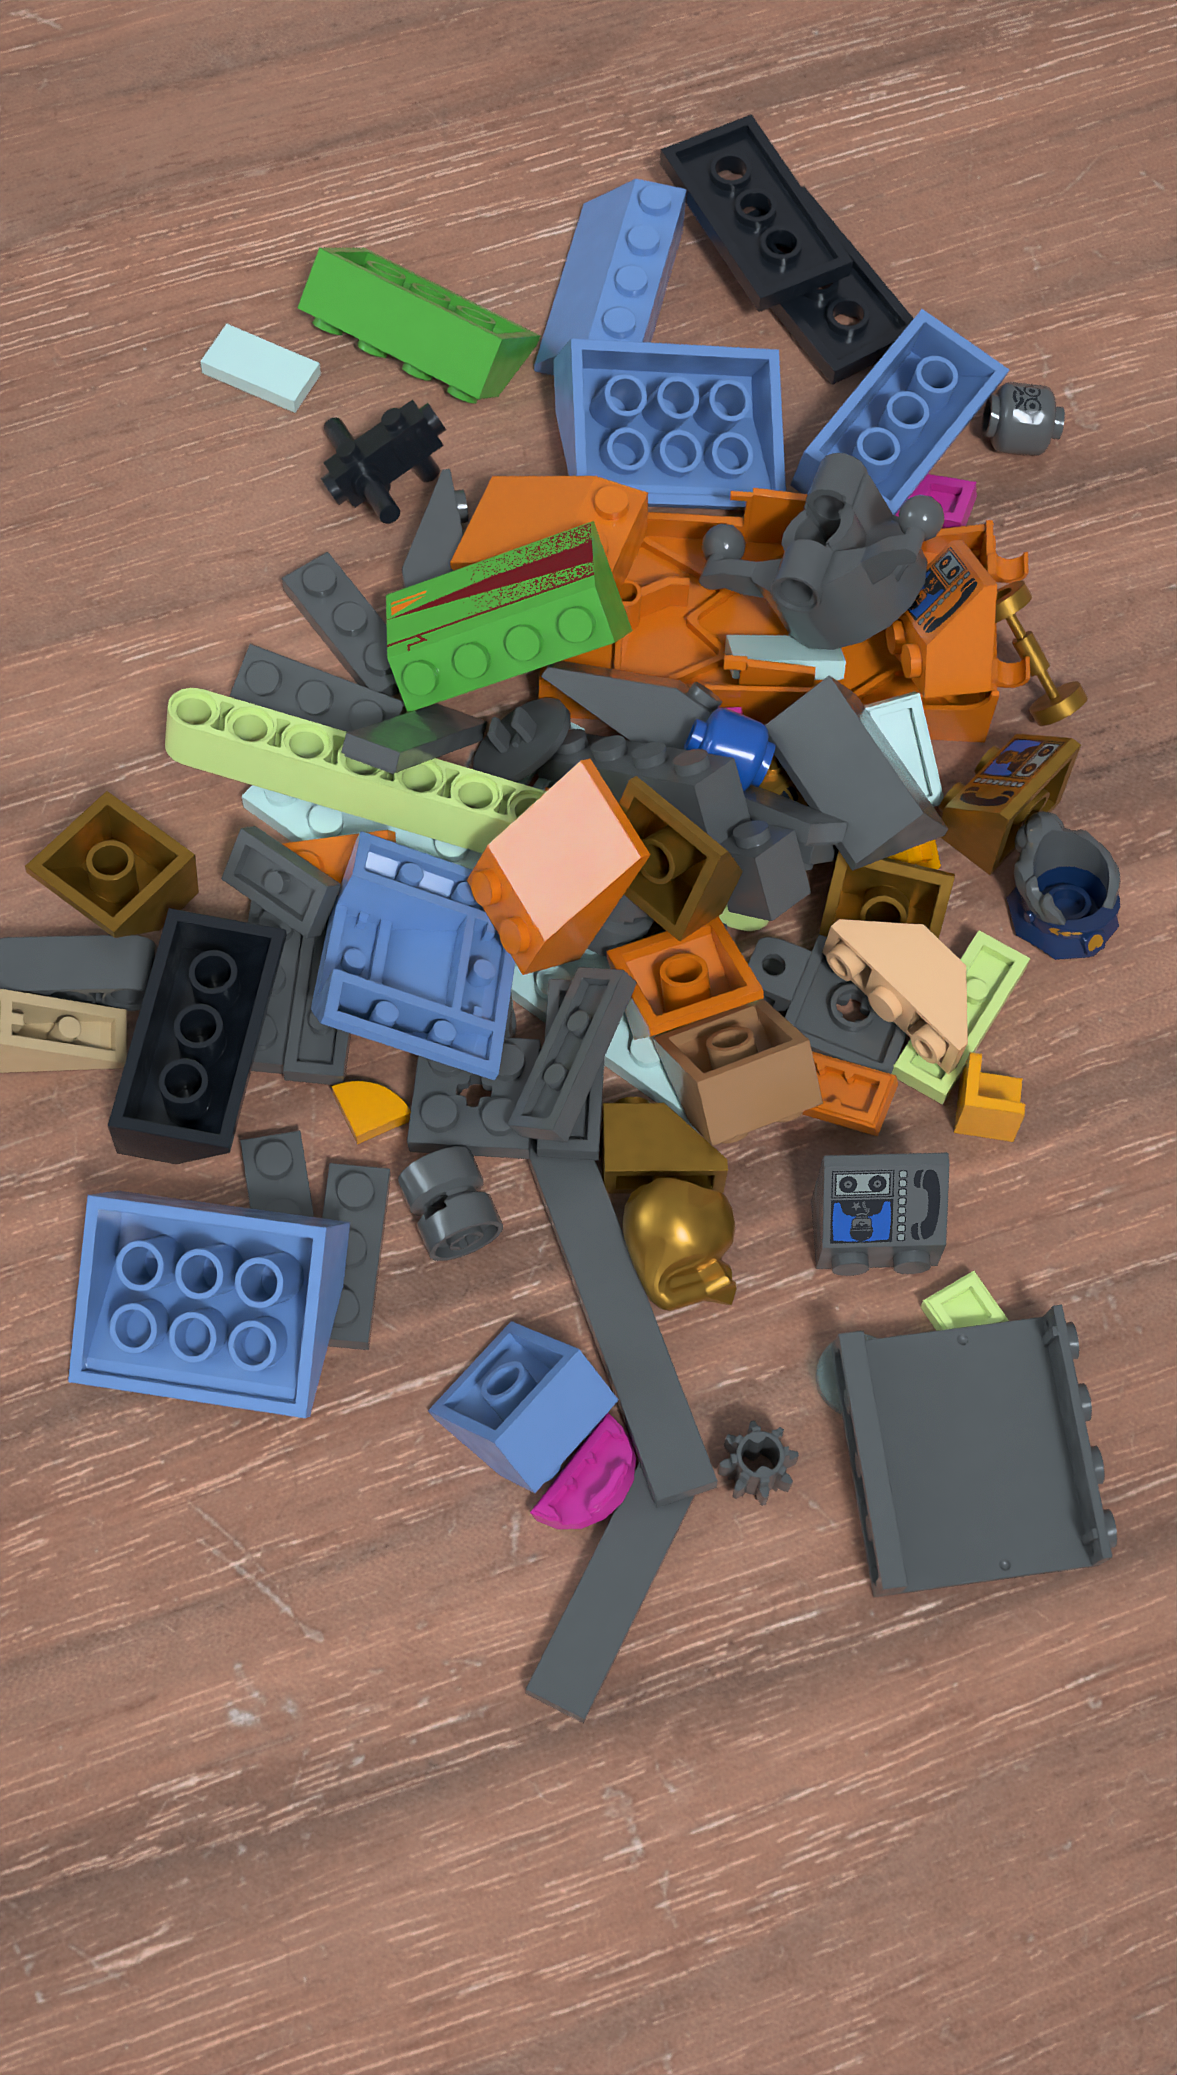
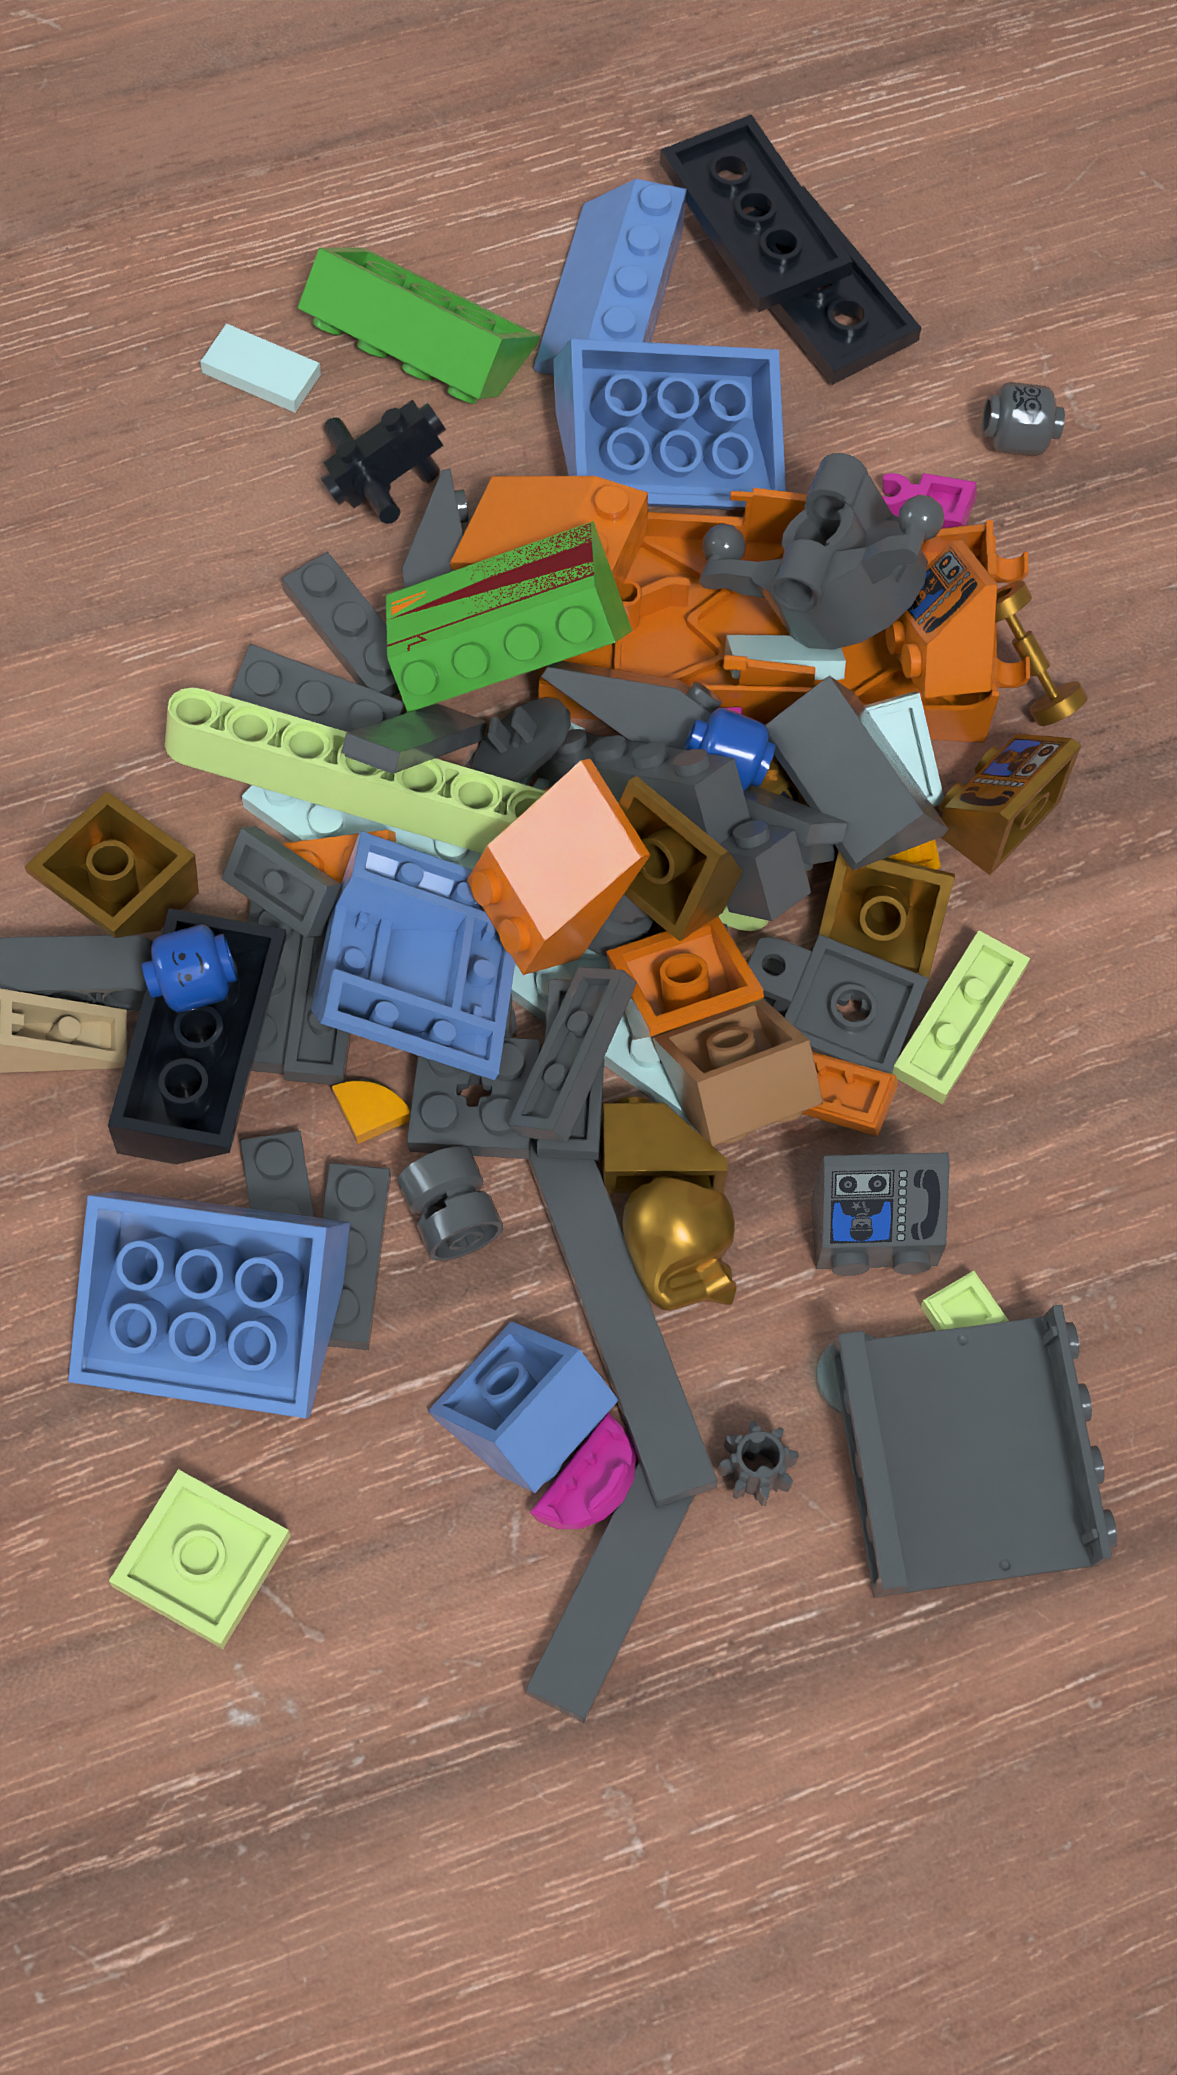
(190, 968): none -> blue head
(200, 1558): none -> yellowish green plate
(907, 409): medium blue slope -> none
(907, 982): light nougat slope -> none
(988, 1103): light orange panel -> none
(1063, 889): piece -> none

